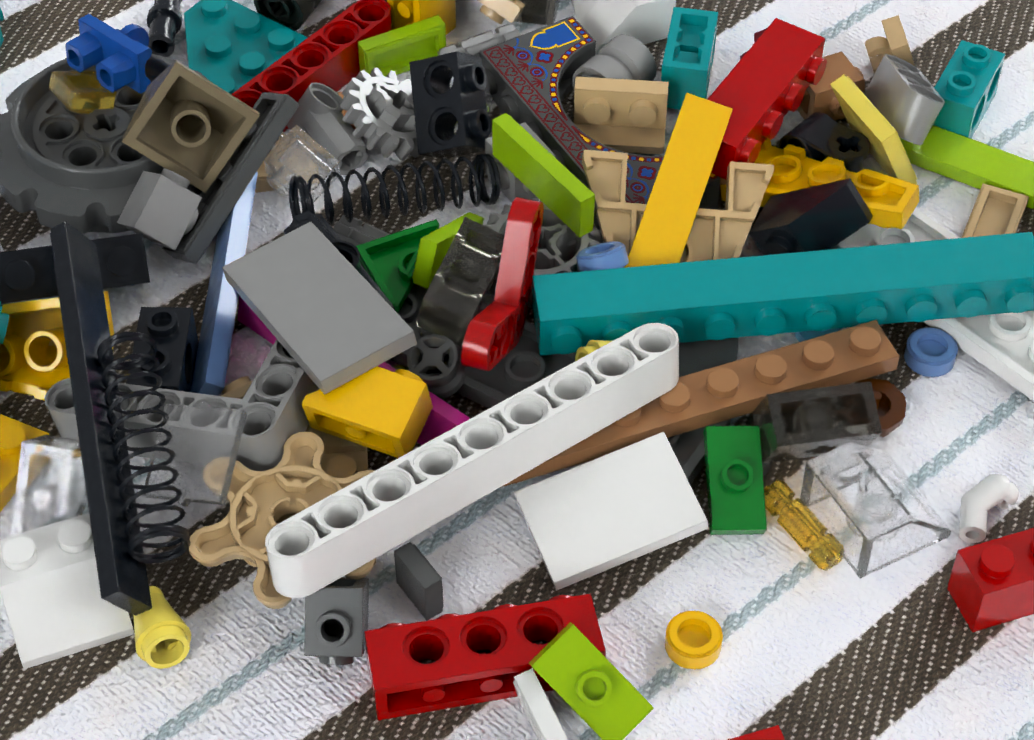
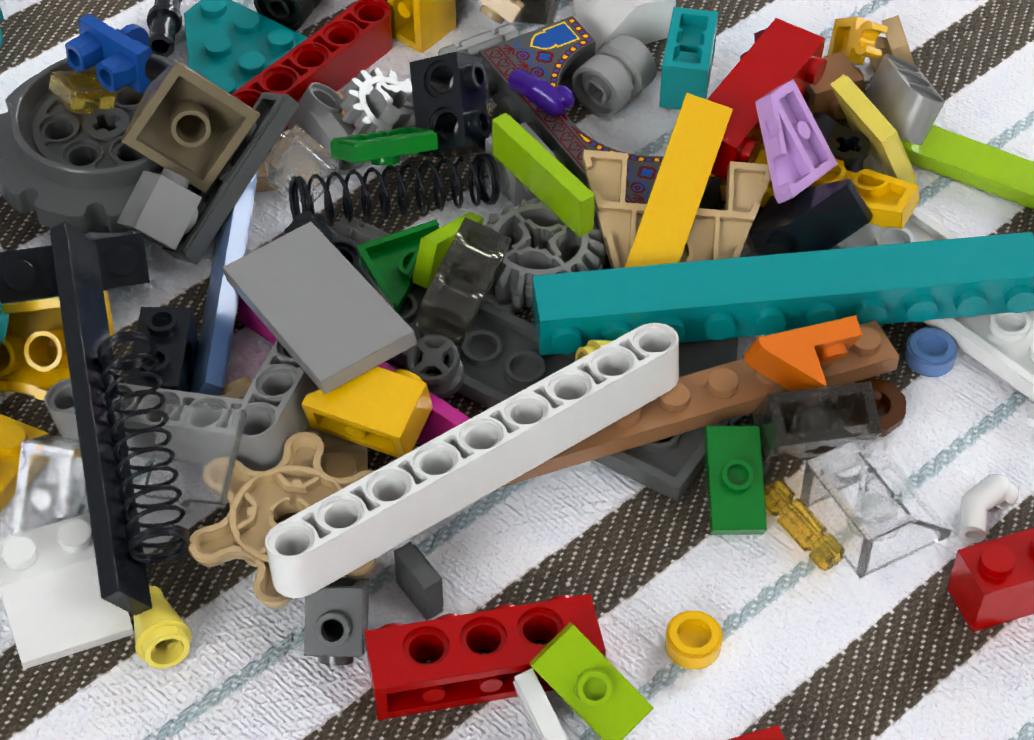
(383, 146): none -> green plate
(402, 45): lime tile -> none
(502, 322): red beam -> none
(541, 93): none -> dark purple arm
(603, 256): medium blue tile -> none
(610, 510): white tile -> none
(622, 113): tan bracket -> none
(792, 141): none -> lavender wing
(796, 355): none -> orange slope
(856, 39): none -> yellow plate
(968, 87): teal brick -> none
(995, 212): tan tile -> none

